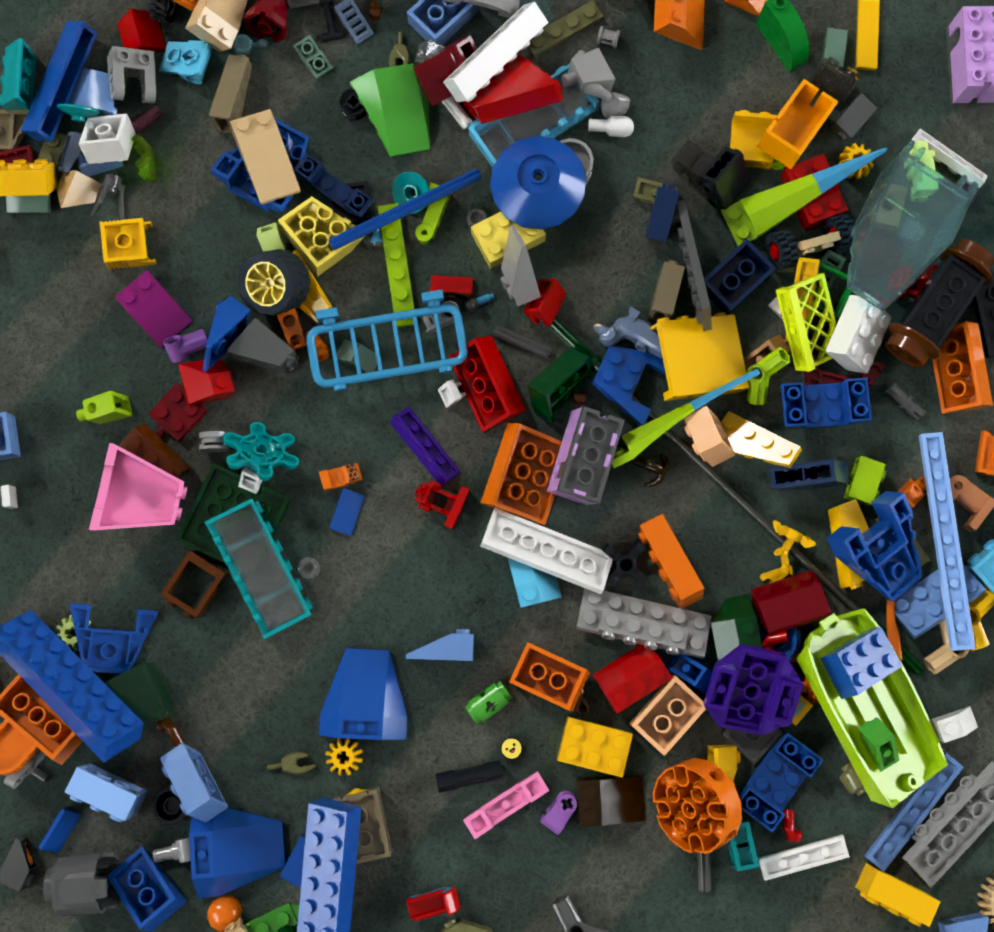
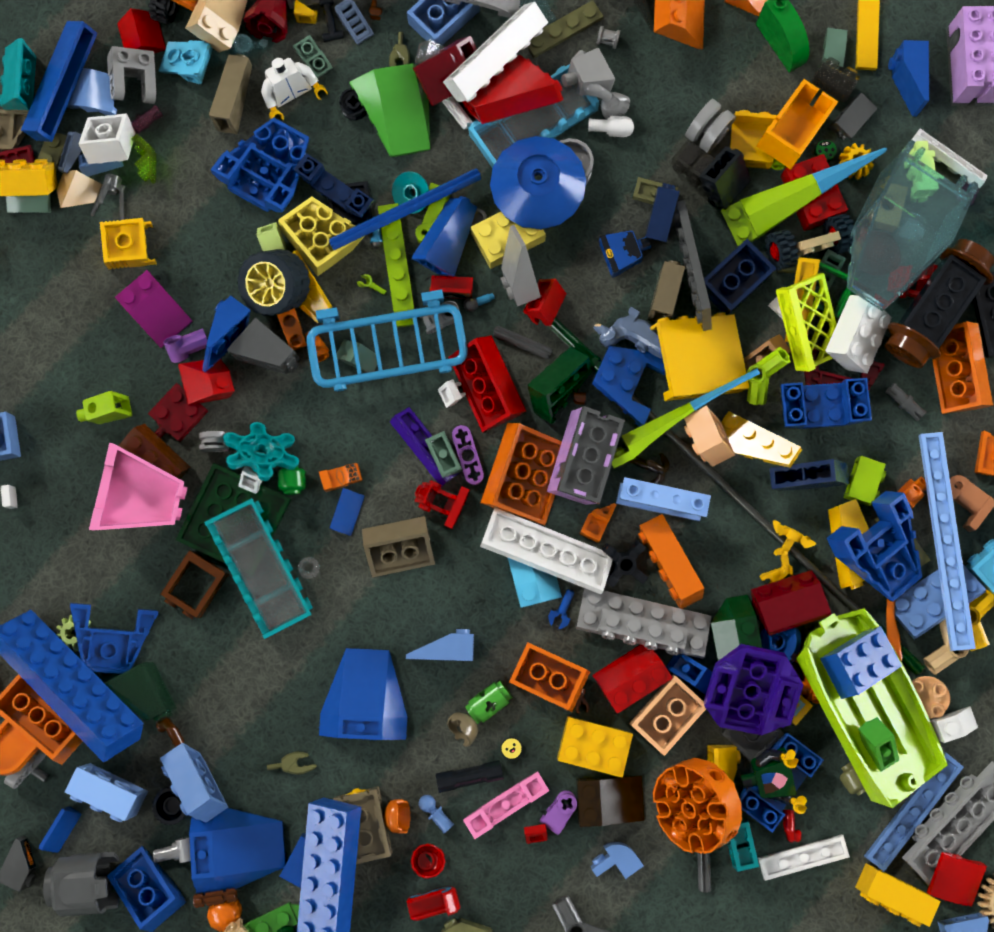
(78, 112): teal dish -> none
(215, 897): none -> reddish brown axle
(265, 156): tan slope -> none
(286, 82): none -> white torso
(291, 481): none -> green head
(304, 14): none -> yellow slope
(350, 752): yellow gear -> none
(369, 283): none -> lime hand
(397, 816): none -> orange hair
(398, 546): none -> dark tan slope
(422, 865): none -> red hair
(427, 804): none -> medium blue pin
(443, 455): none -> sand green slope
(447, 237): none -> blue slope
(467, 726): none -> dark tan hair
(468, 438): none -> medium lavender beam
(535, 833): none -> red tile
(562, 610): none -> blue bar
(597, 523): none -> orange slope
(618, 854): none -> medium blue brick
(622, 251): none -> blue torso
(663, 499): none -> light blue fence
(710, 125): none -> light grey wheel
(771, 641): red arm -> none
(774, 777): none -> torso
(827, 148): none -> green tile
(911, 73): none -> blue slope
(933, 695): none -> light nougat dish
(956, 879): none -> red slope

